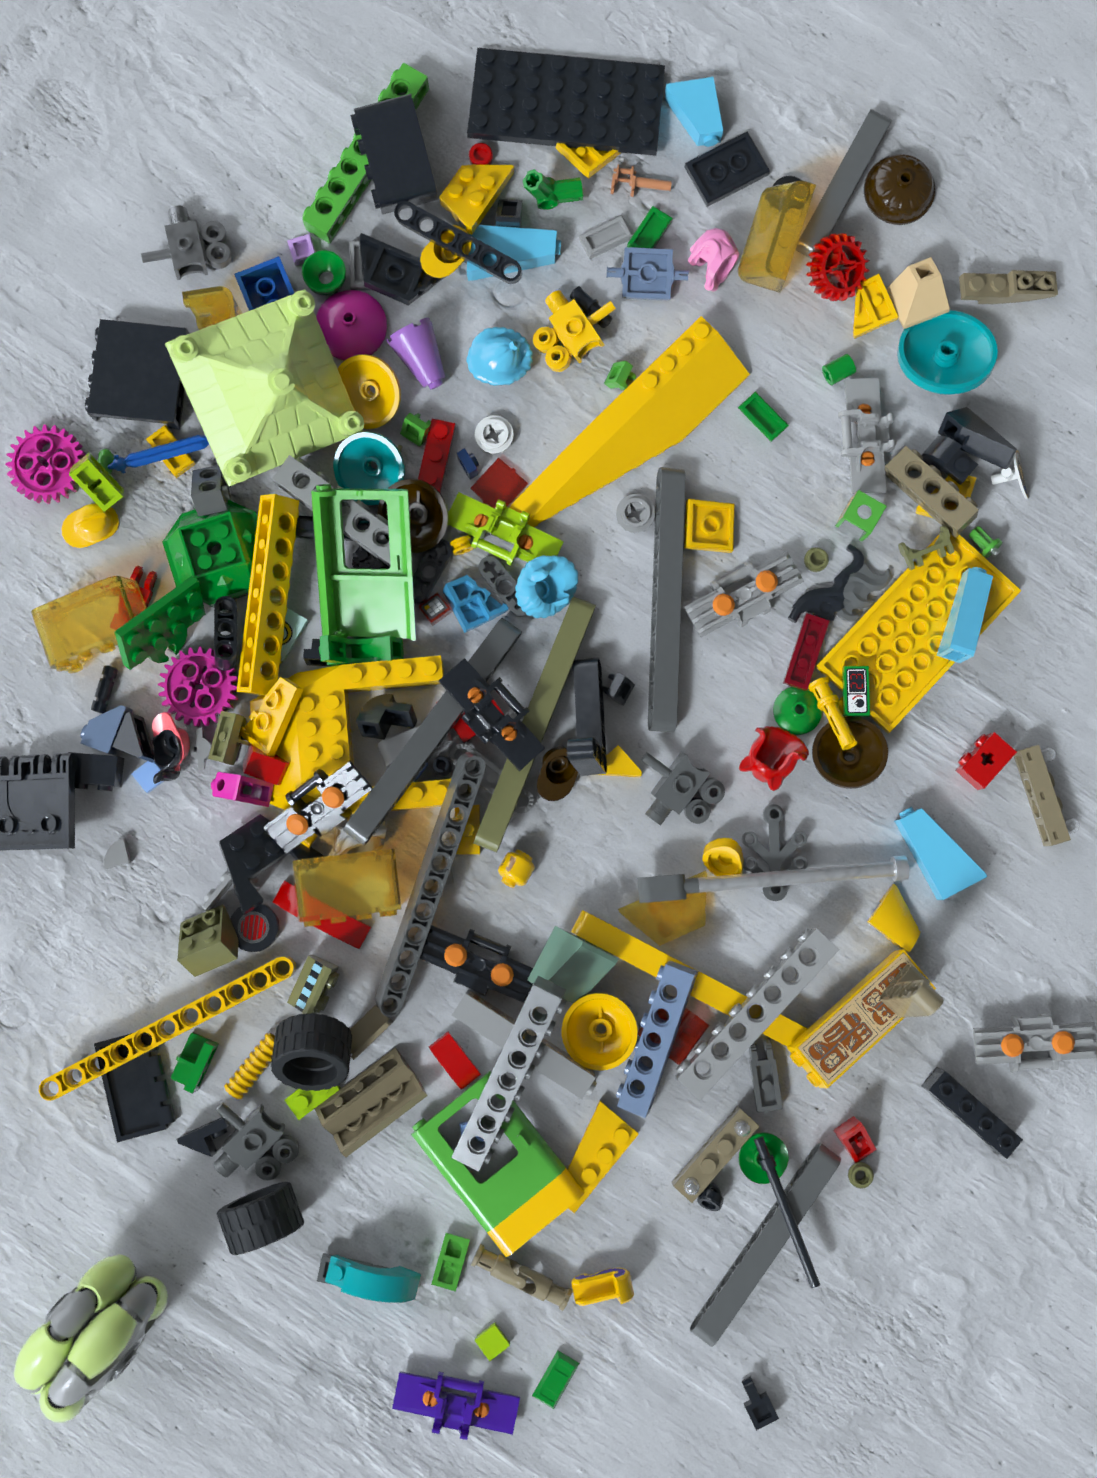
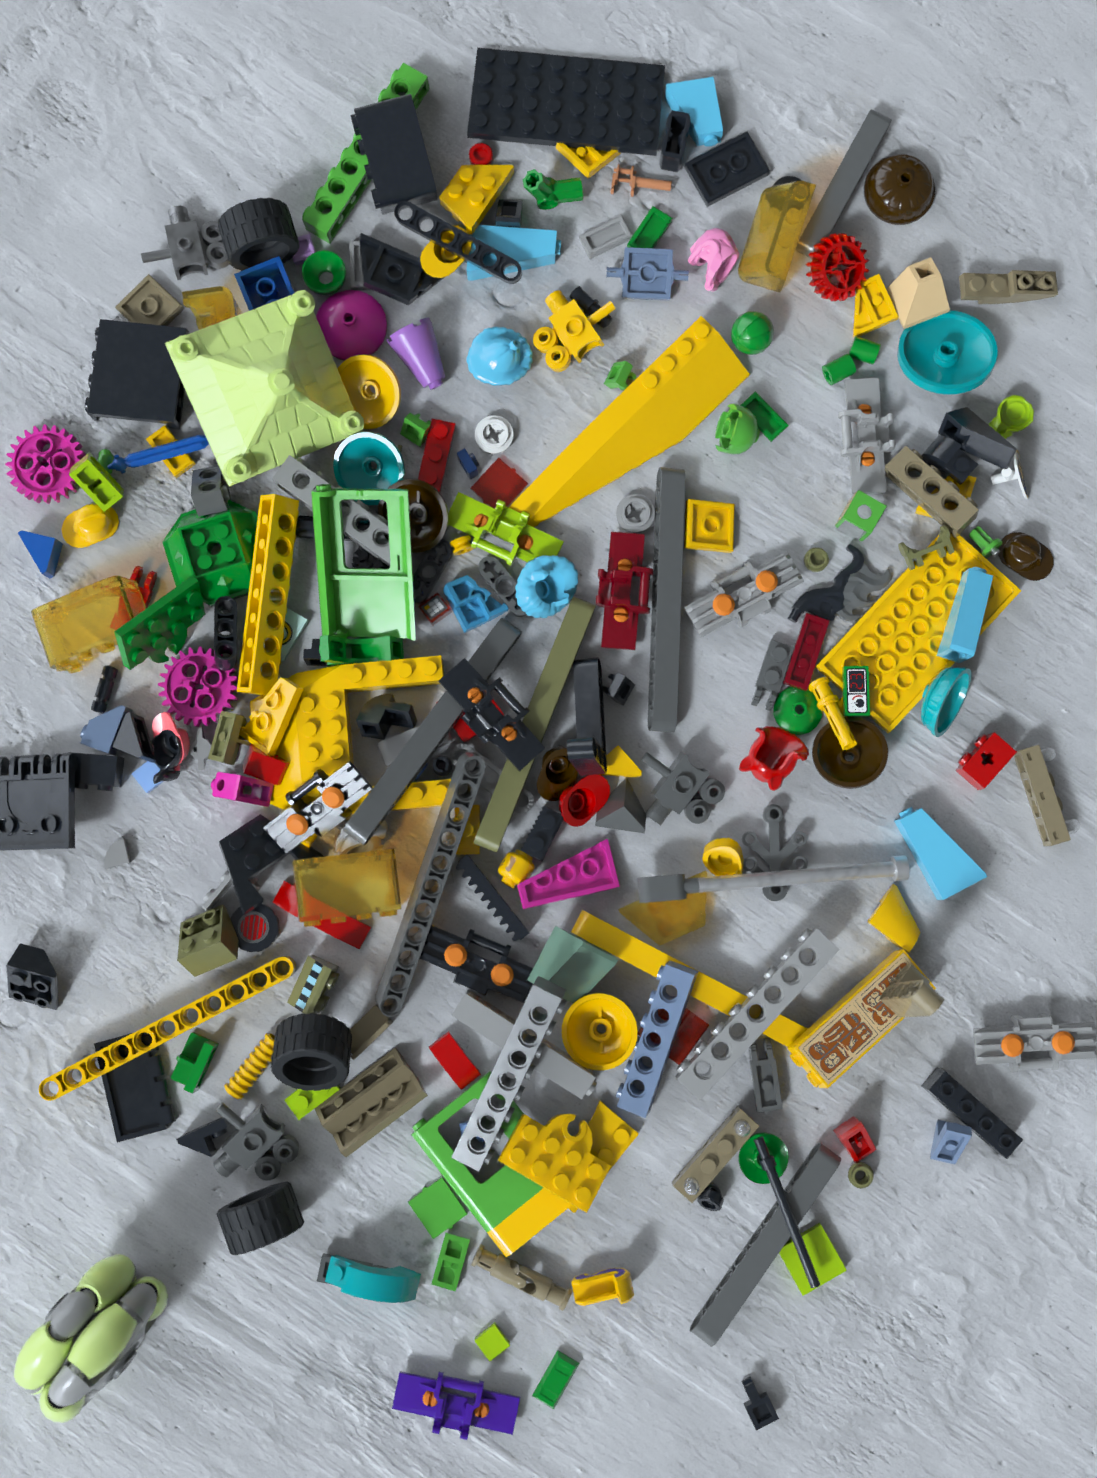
(32, 977): none -> black slope
(43, 550): none -> blue slope
(149, 304): none -> dark tan tile
(258, 232): none -> black tyre
(437, 1207): none -> bright green piece
(493, 896): none -> black gear
(542, 833): none -> black brick
(556, 1158): none -> yellow plate
(574, 877): none -> dark pink wing
(584, 799): none -> red piece
(620, 617): none -> dark red piece
(622, 810): none -> dark grey slope
(674, 141): none -> black brick
(736, 430): none -> bright green cylinder
(752, 332): none -> green piece
(772, 672): none -> dark grey hinge
(822, 1254): none -> lime tile
(864, 350): none -> green piece
(944, 699): none -> teal hat
(949, 1141): none -> sand blue slope
(1012, 416): none -> lime hair
(1026, 556): none -> dark brown piece

